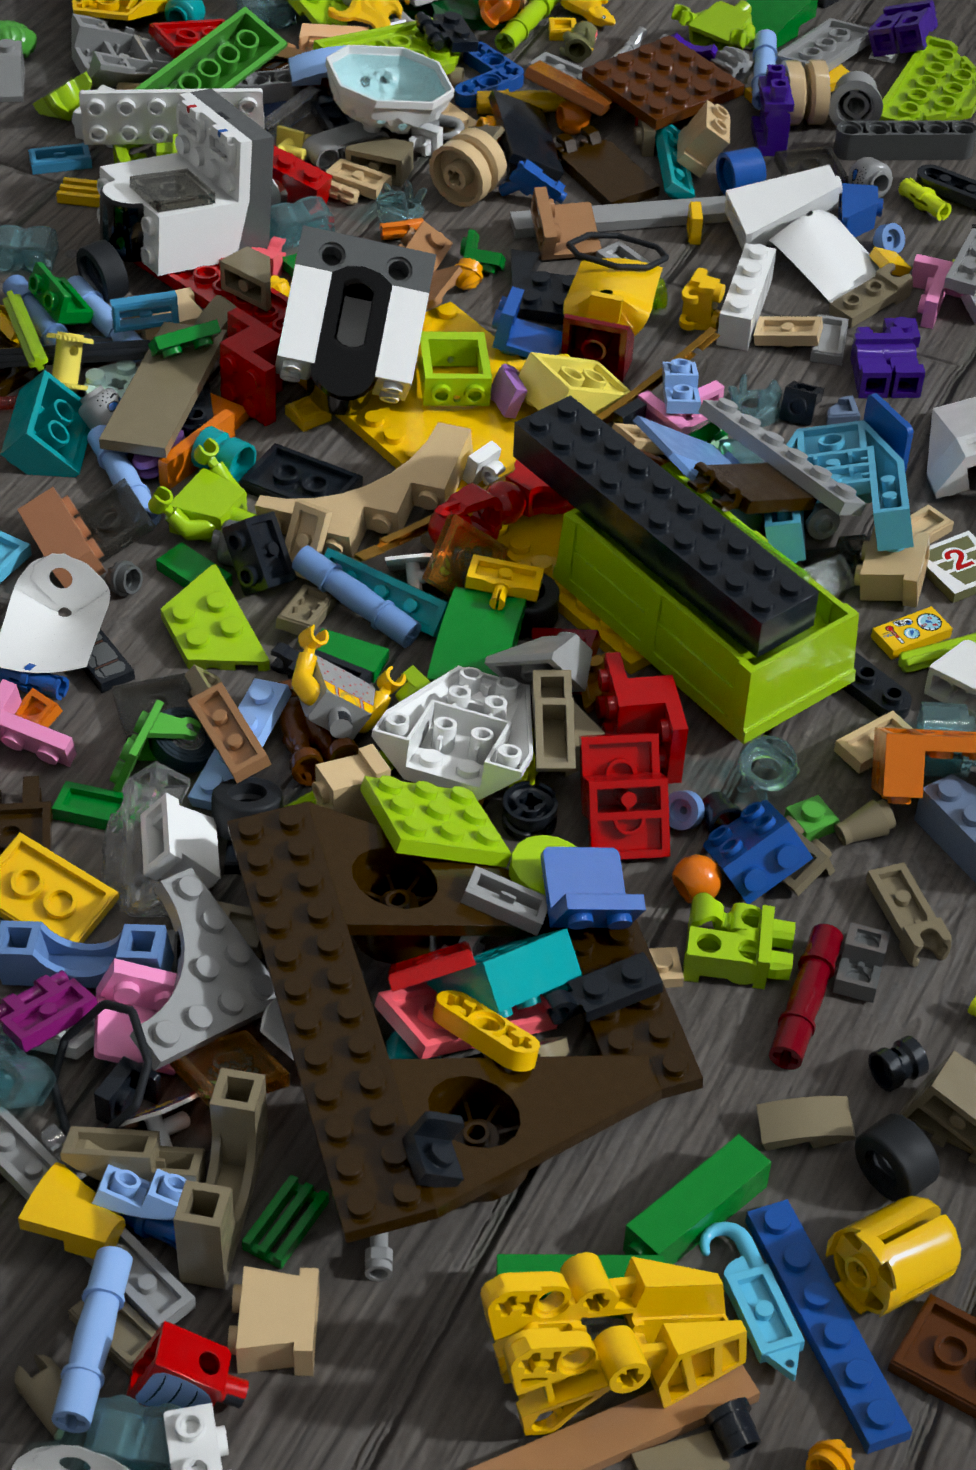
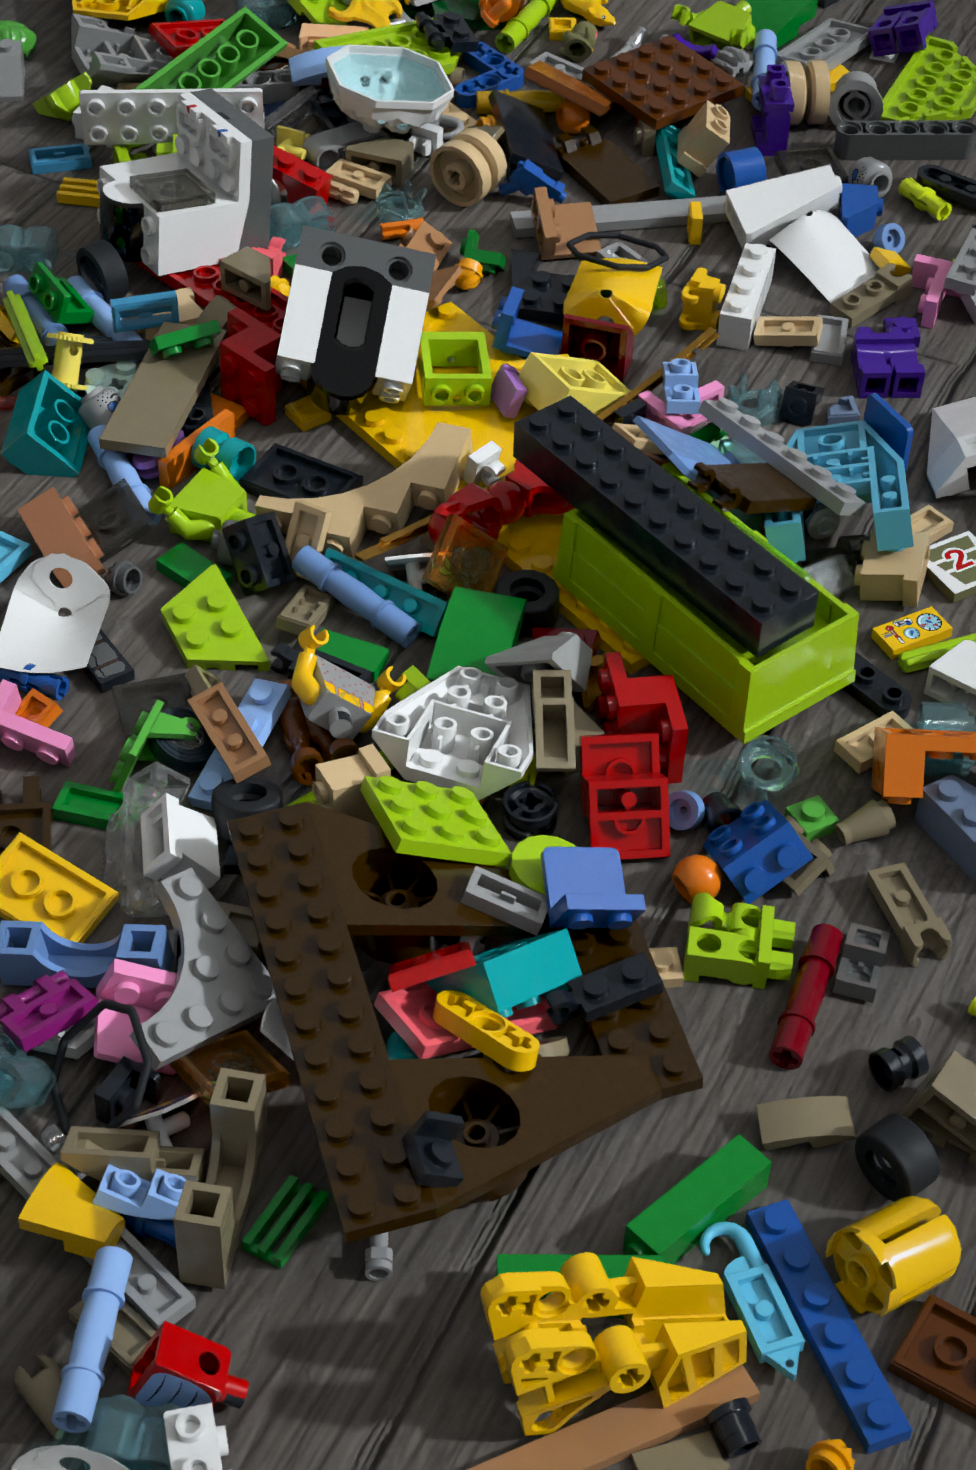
(275, 1321): tan hips -> none
(504, 579): yellow plate -> none
(605, 307): yellow tile -> none

